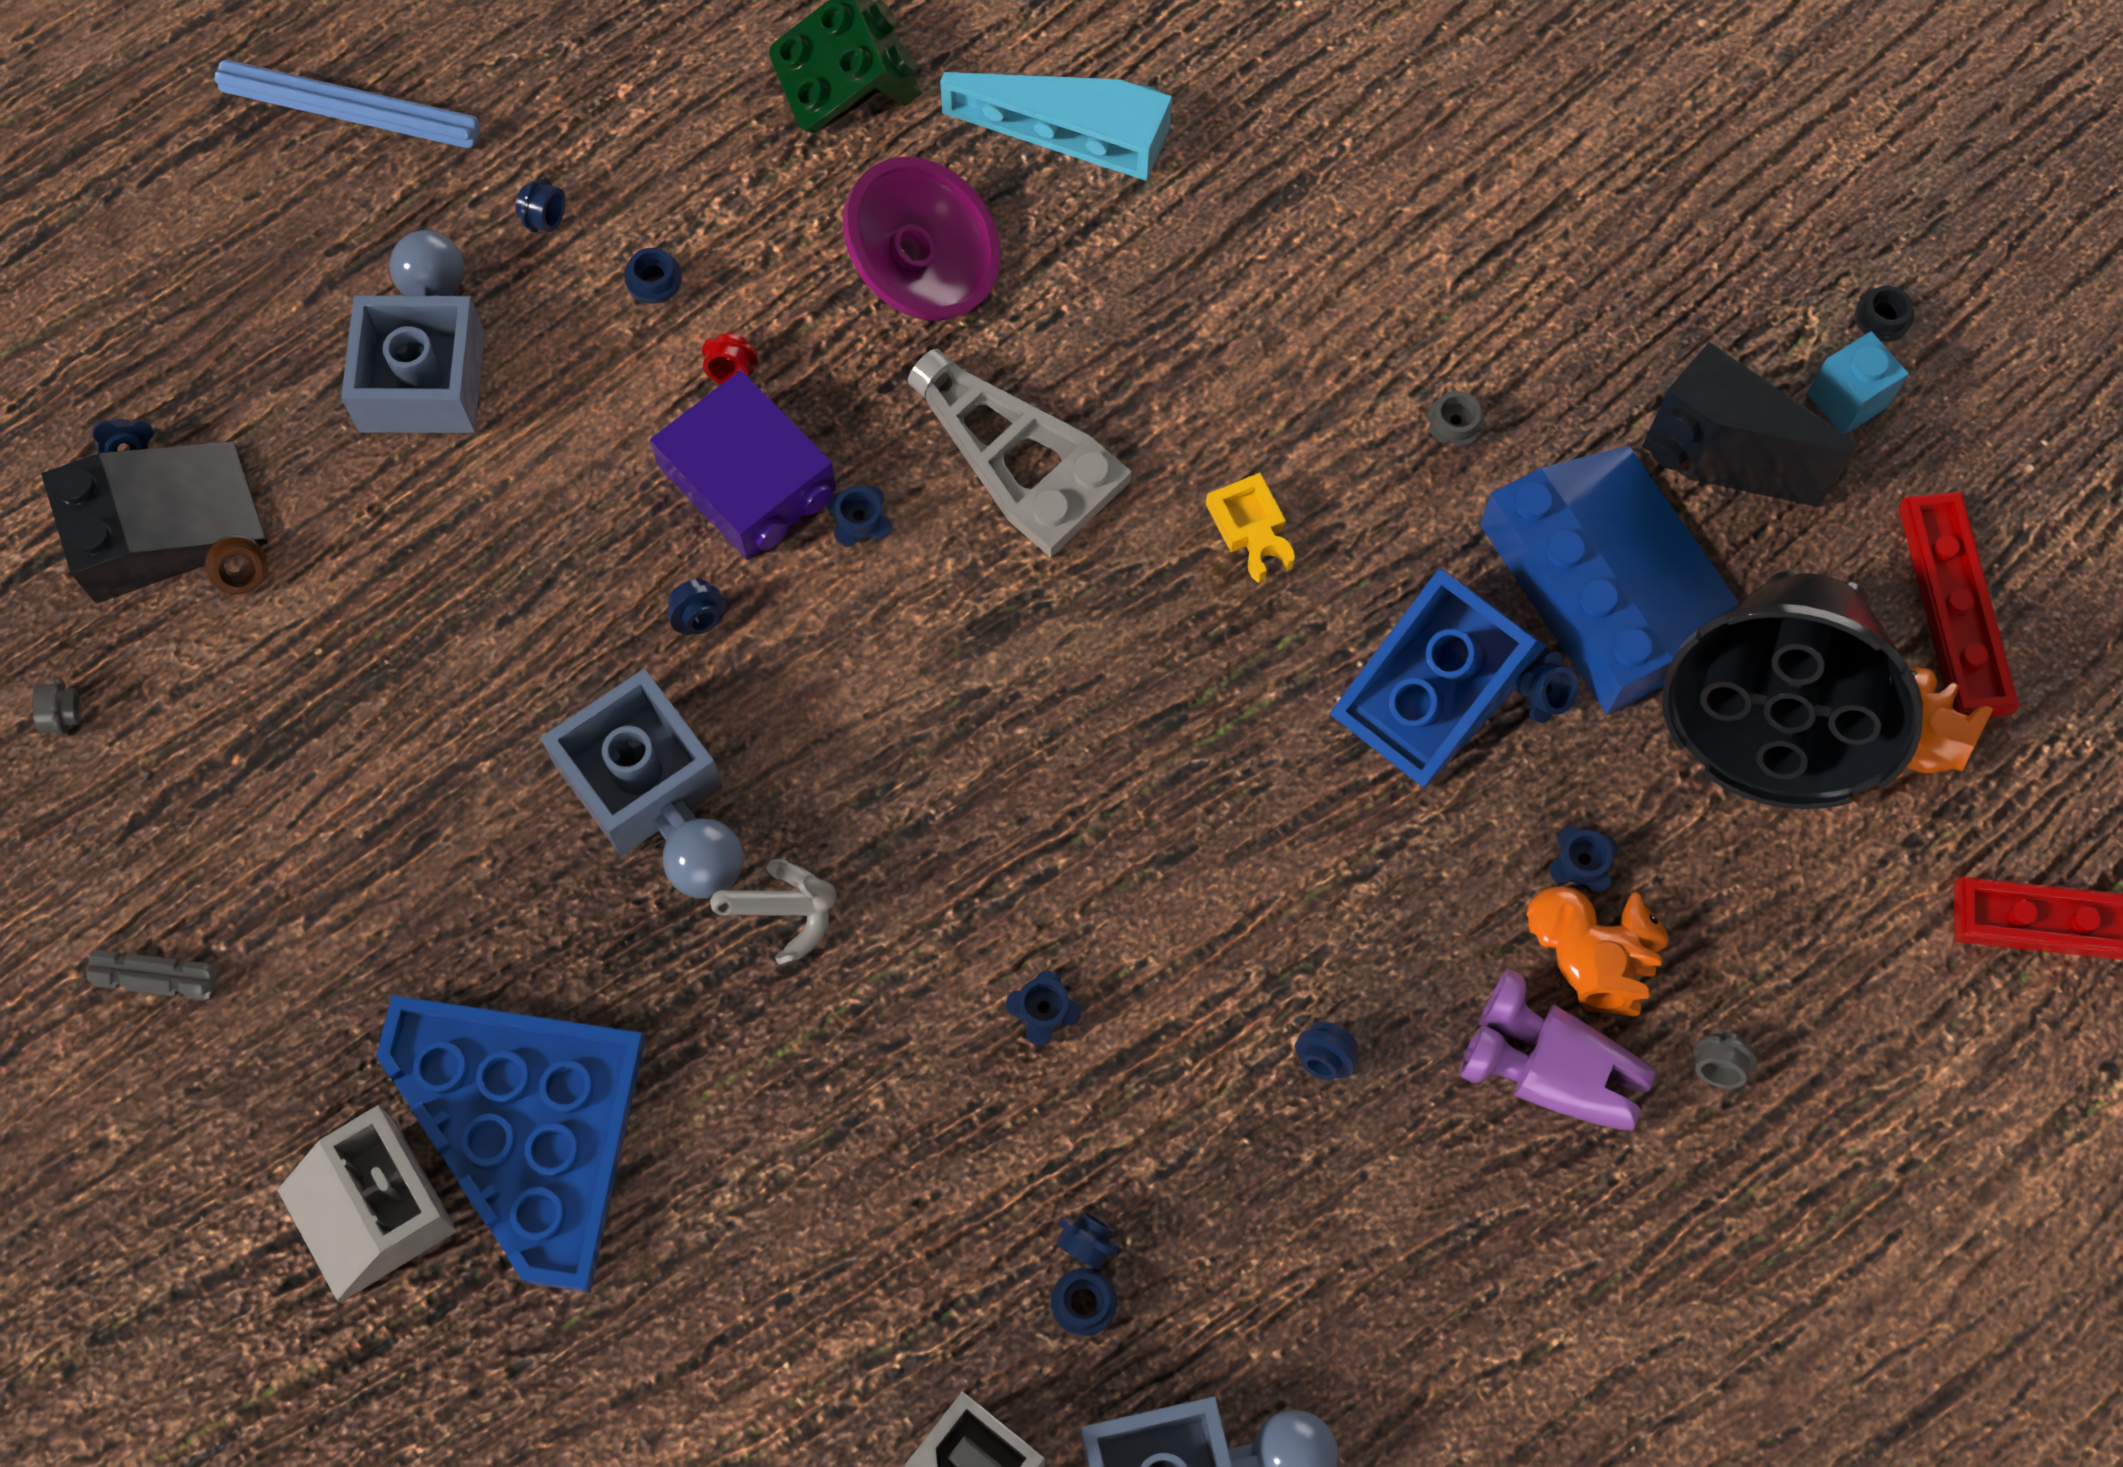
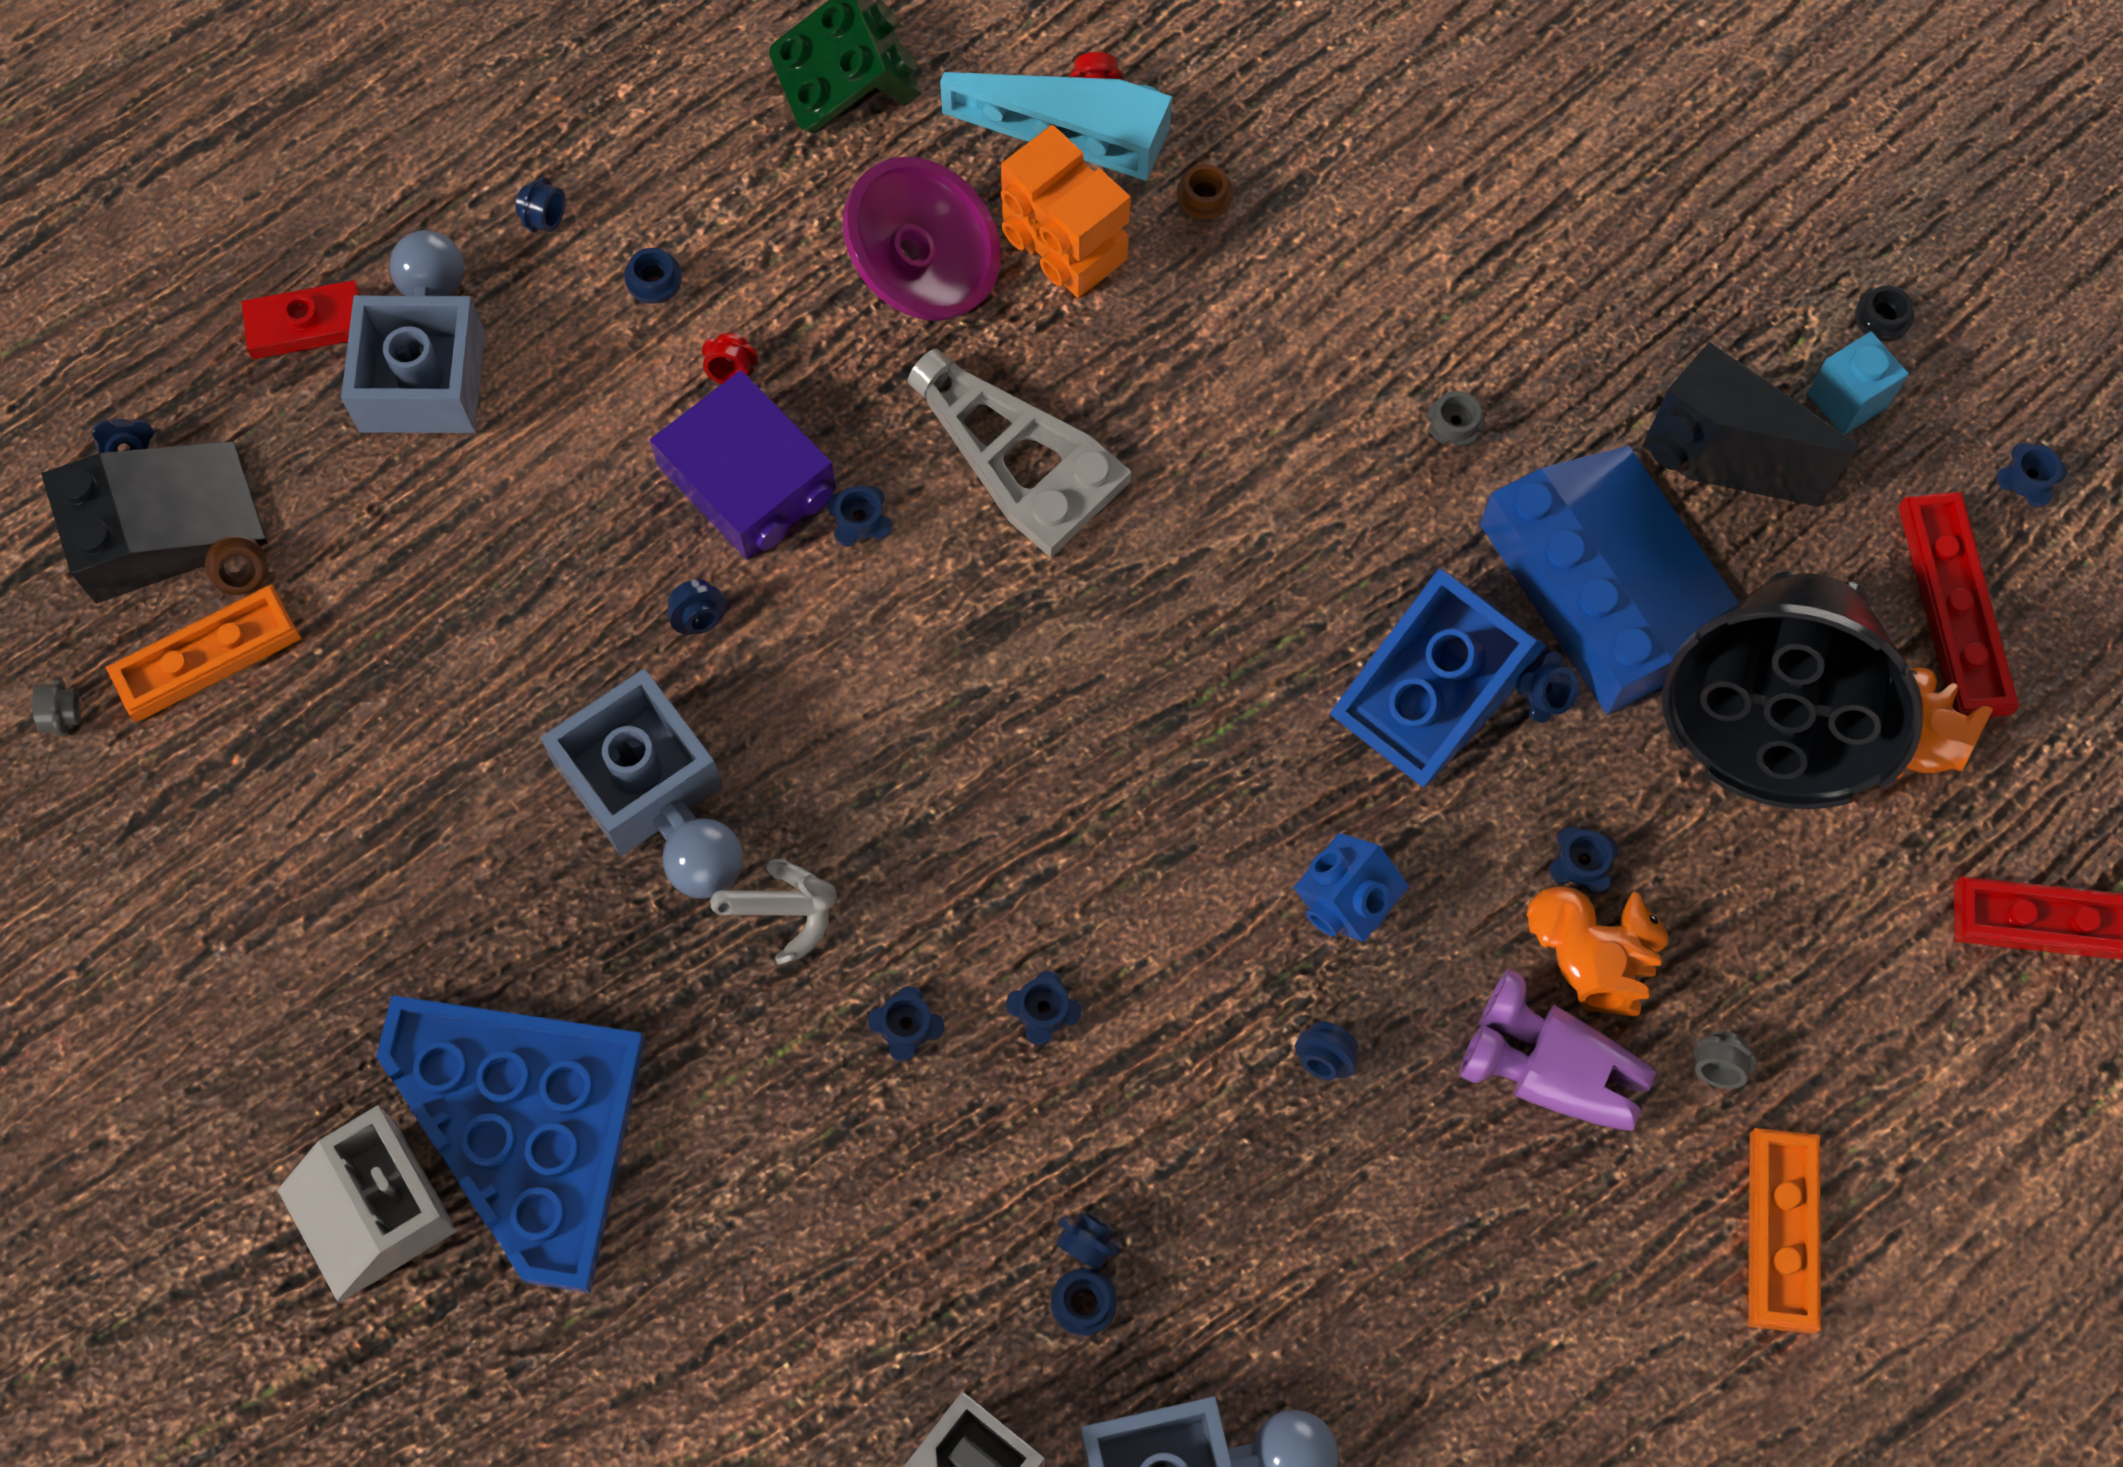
(151, 975): dark grey axle -> none
(203, 653): none -> orange tile
(298, 319): none -> red plate
(347, 103): medium blue axle -> none
(906, 1005): none -> dark blue plate
(1064, 212): none -> orange brick
(1096, 65): none -> red plate
(1205, 179): none -> reddish brown plate
(1251, 519): yellow plate -> none
(1350, 888): none -> blue brick
(1784, 1231): none -> orange tile
(2039, 461): none -> dark blue plate

